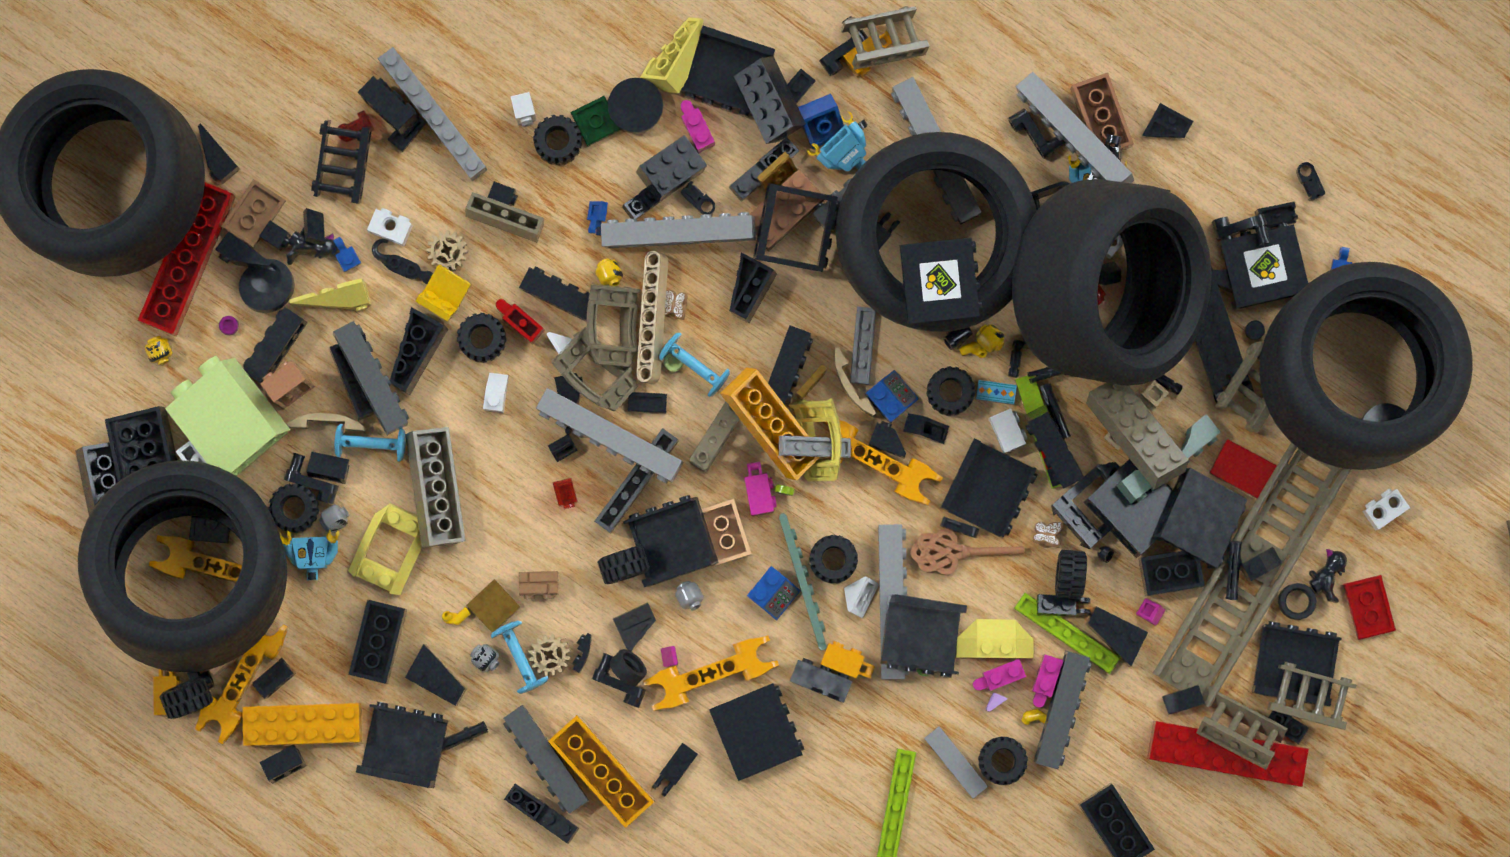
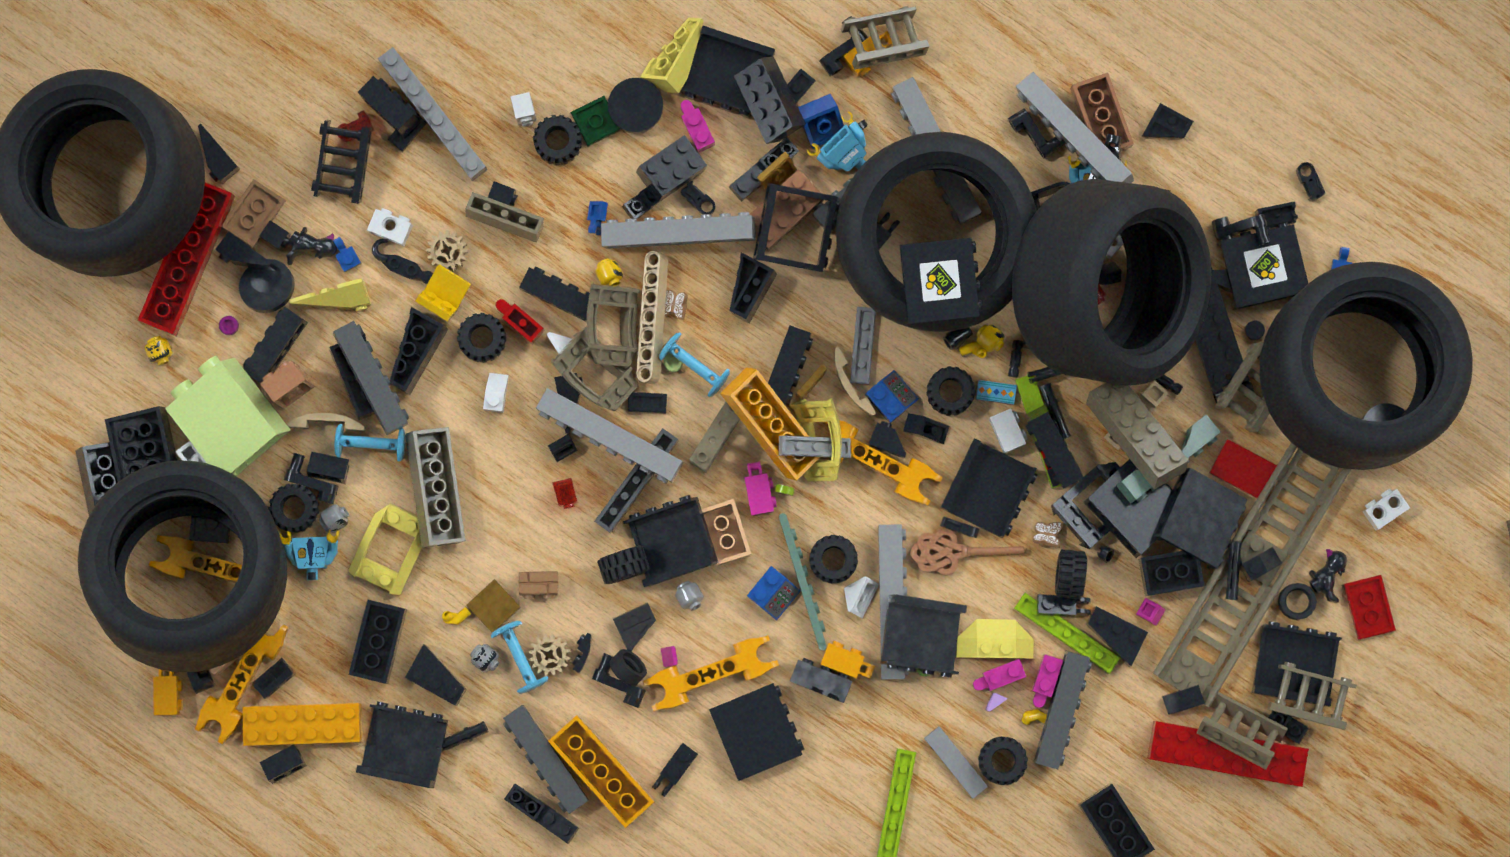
(186, 698): black tyre -> none
(314, 226): black tile -> none

